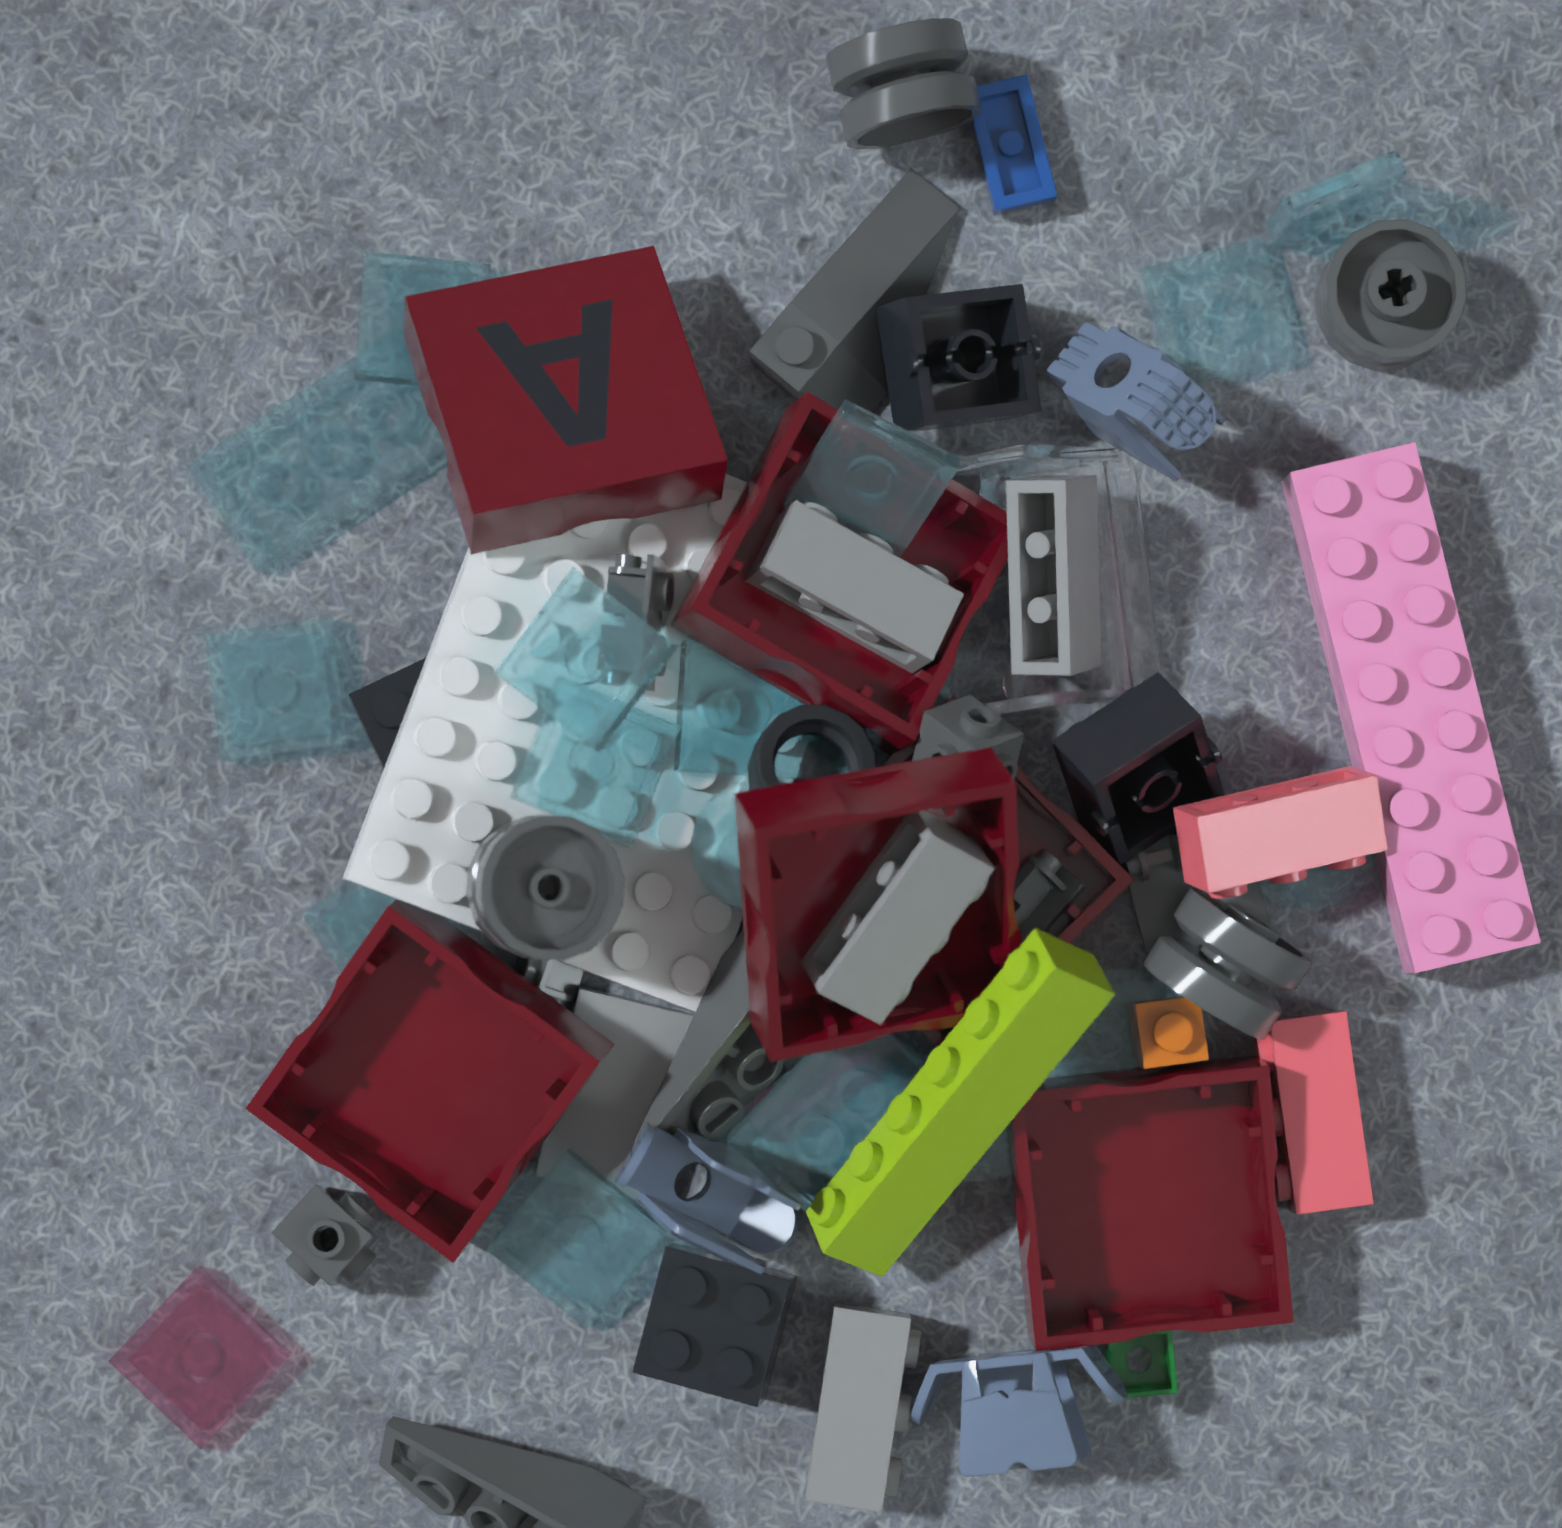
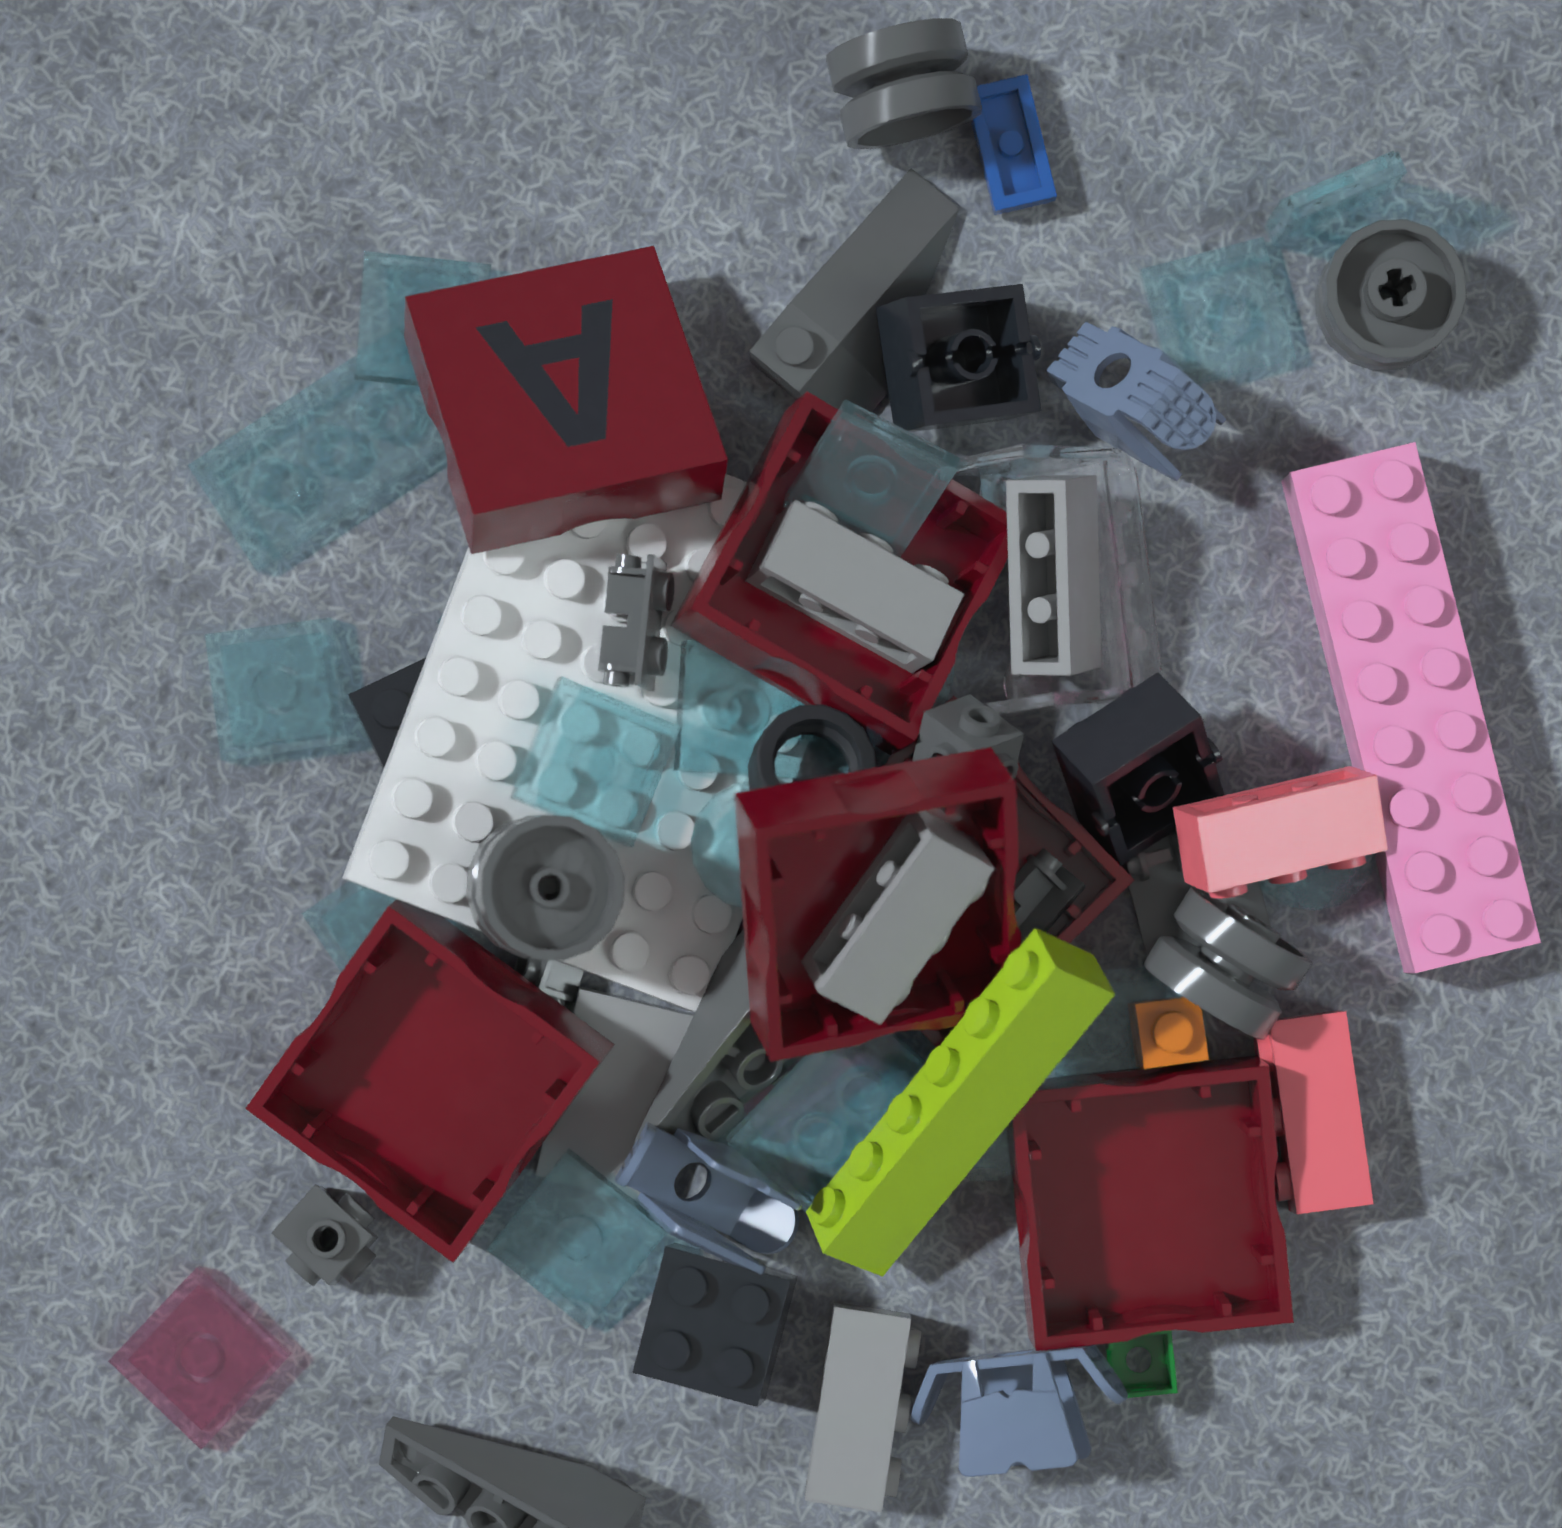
(586, 659): clear light blue tile -> none

